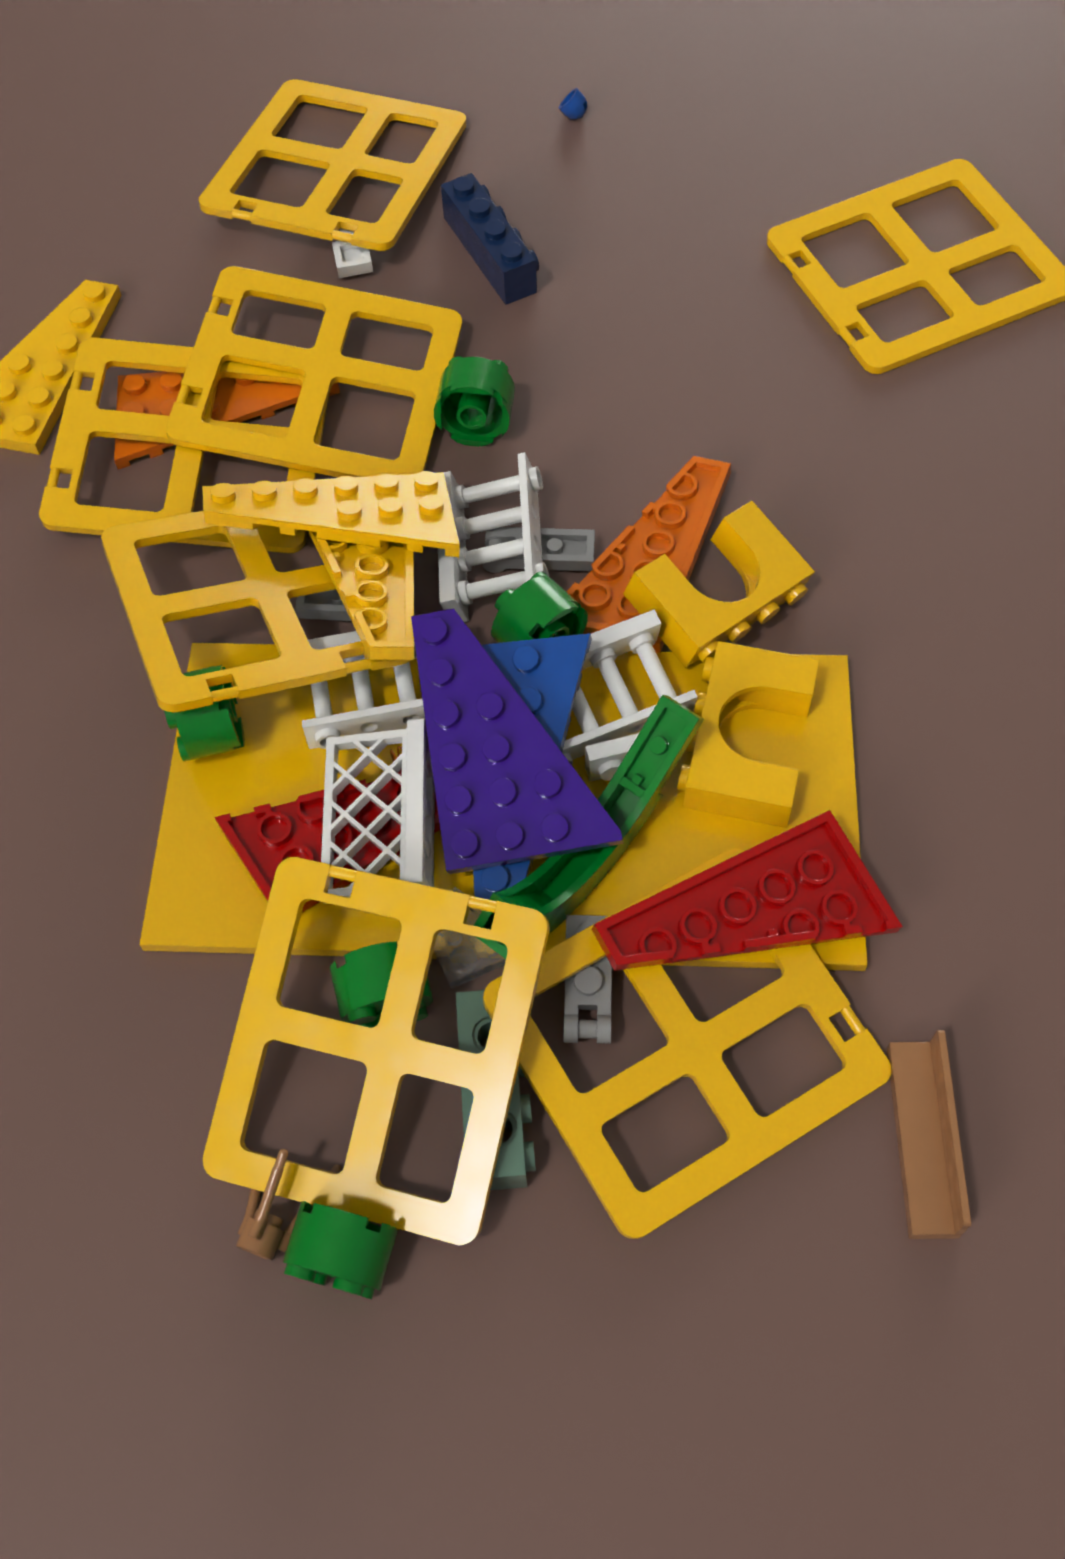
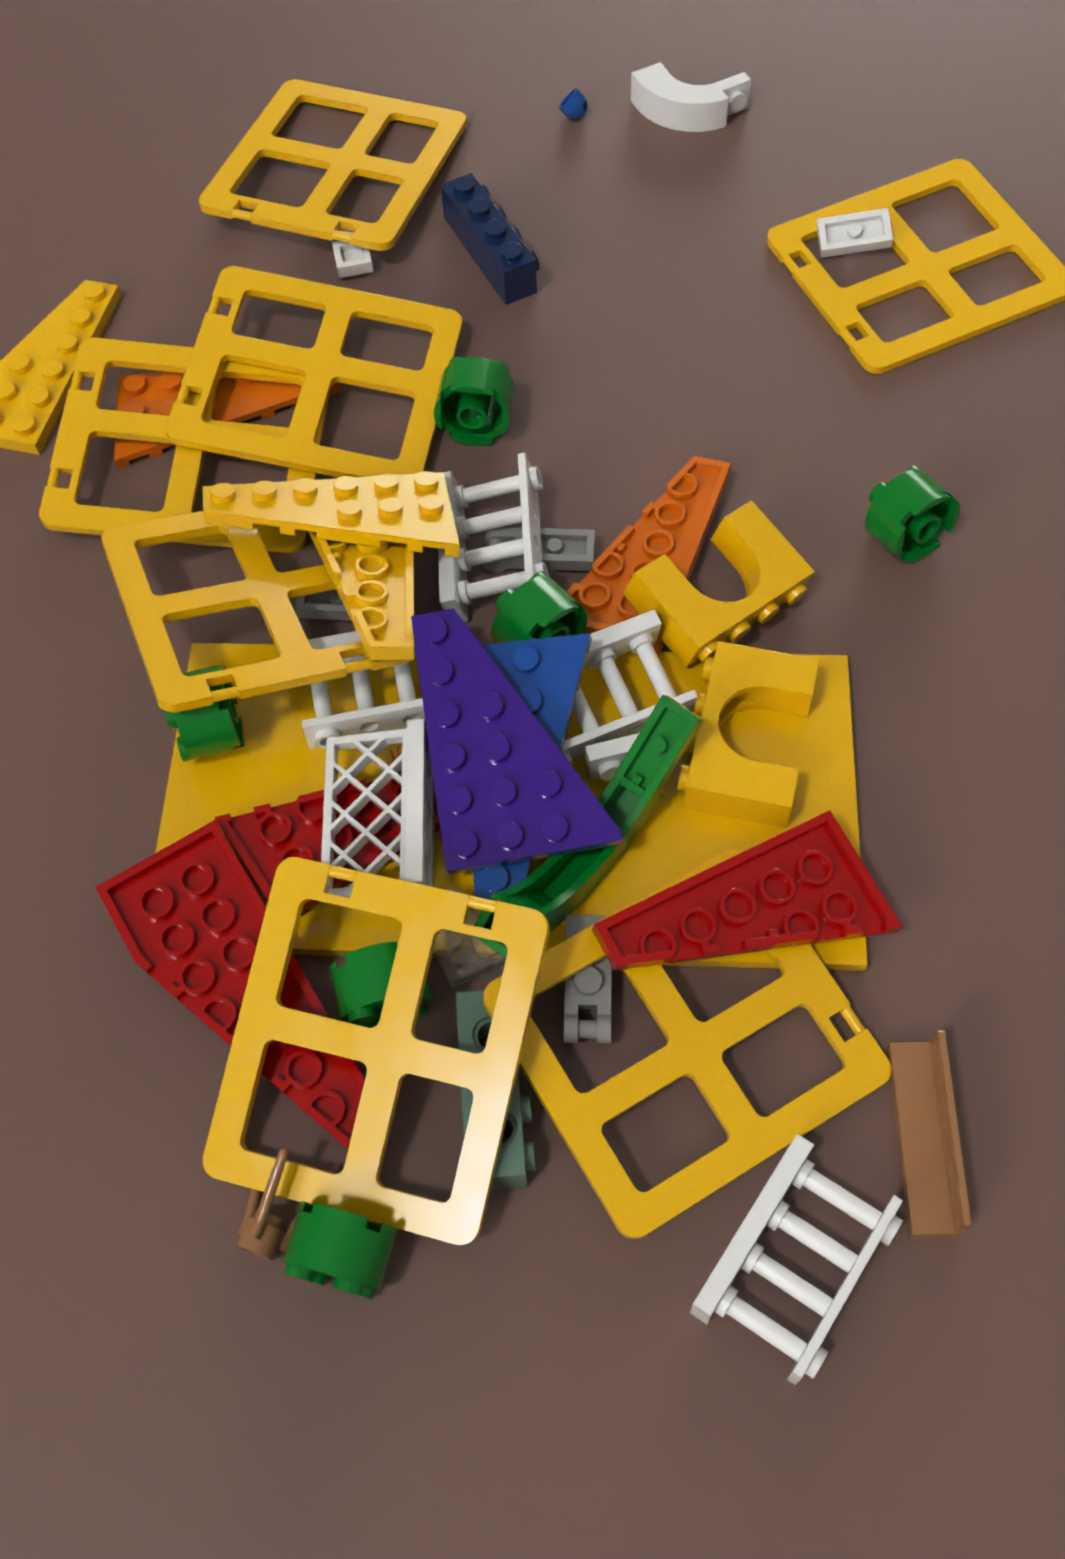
(195, 931): none -> red wing
(685, 105): none -> white arch
(748, 1255): none -> white fence
(854, 232): none -> white plate
(911, 514): none -> green brick

